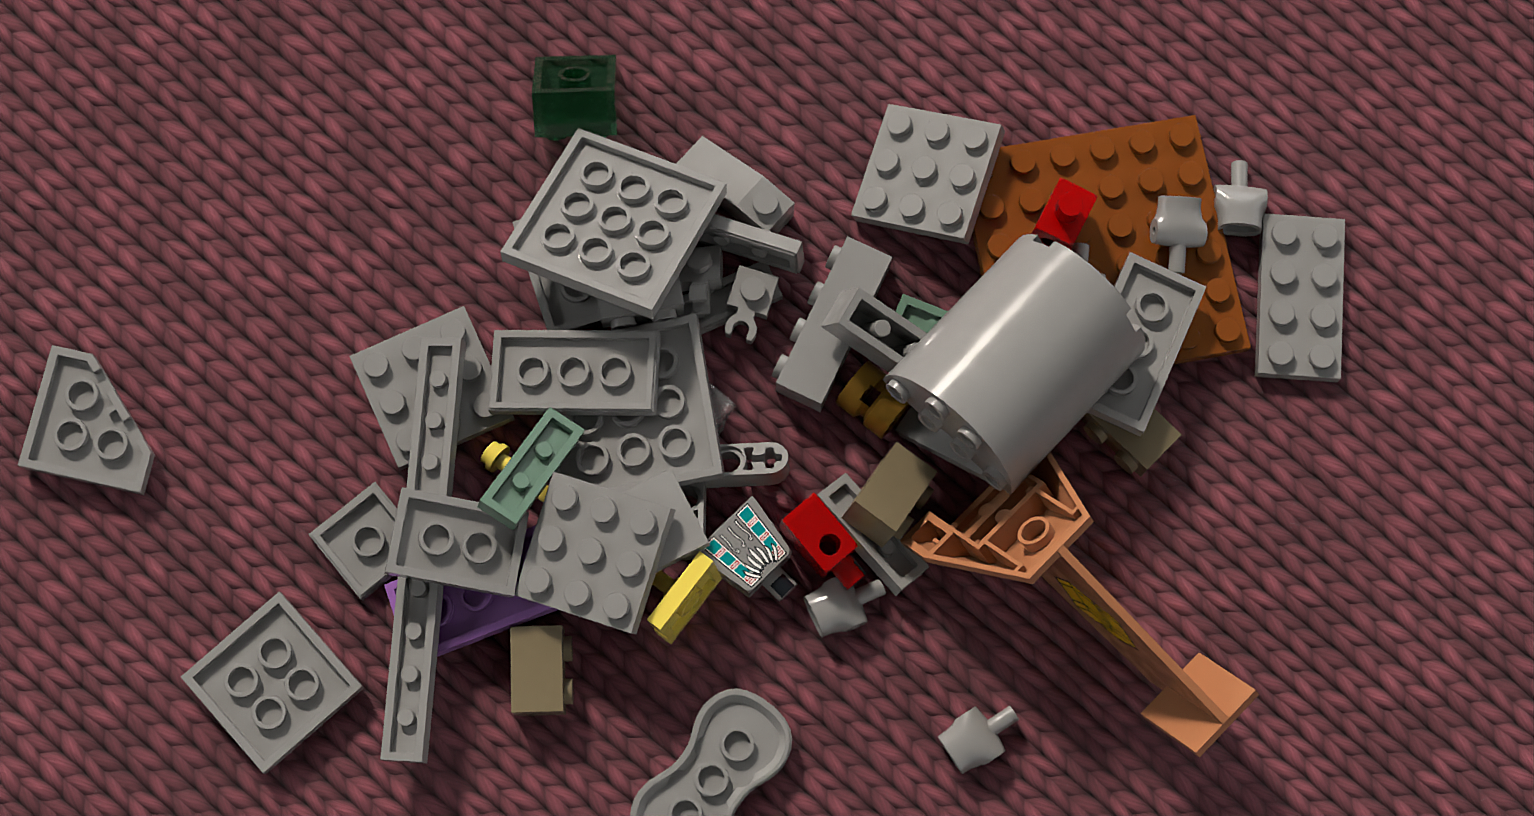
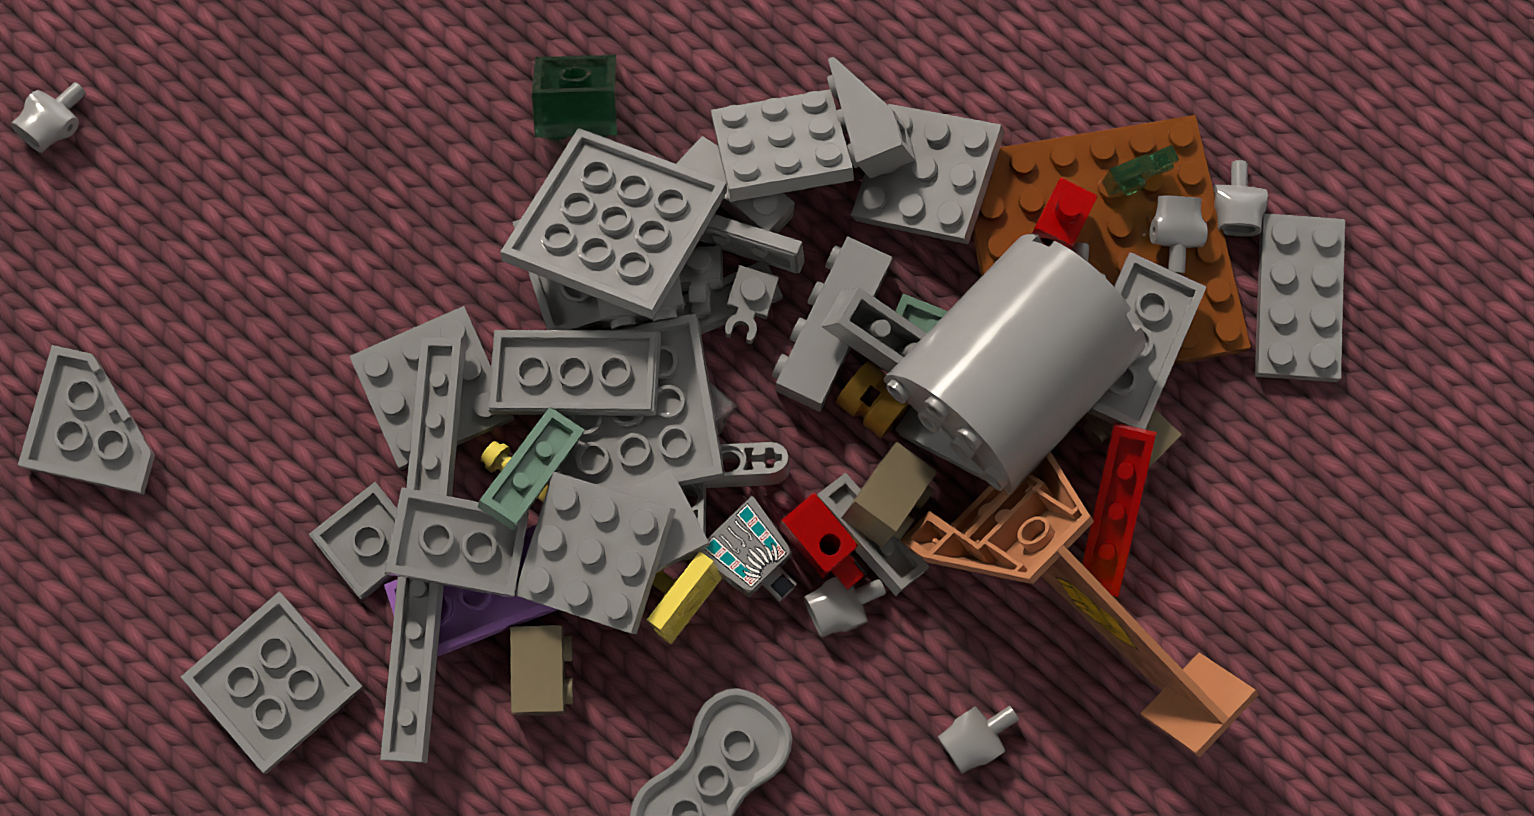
(47, 118): none -> light grey piece
(781, 145): none -> light grey plate
(874, 129): none -> light grey slope
(1118, 505): none -> red plate
(1133, 174): none -> clear green plate

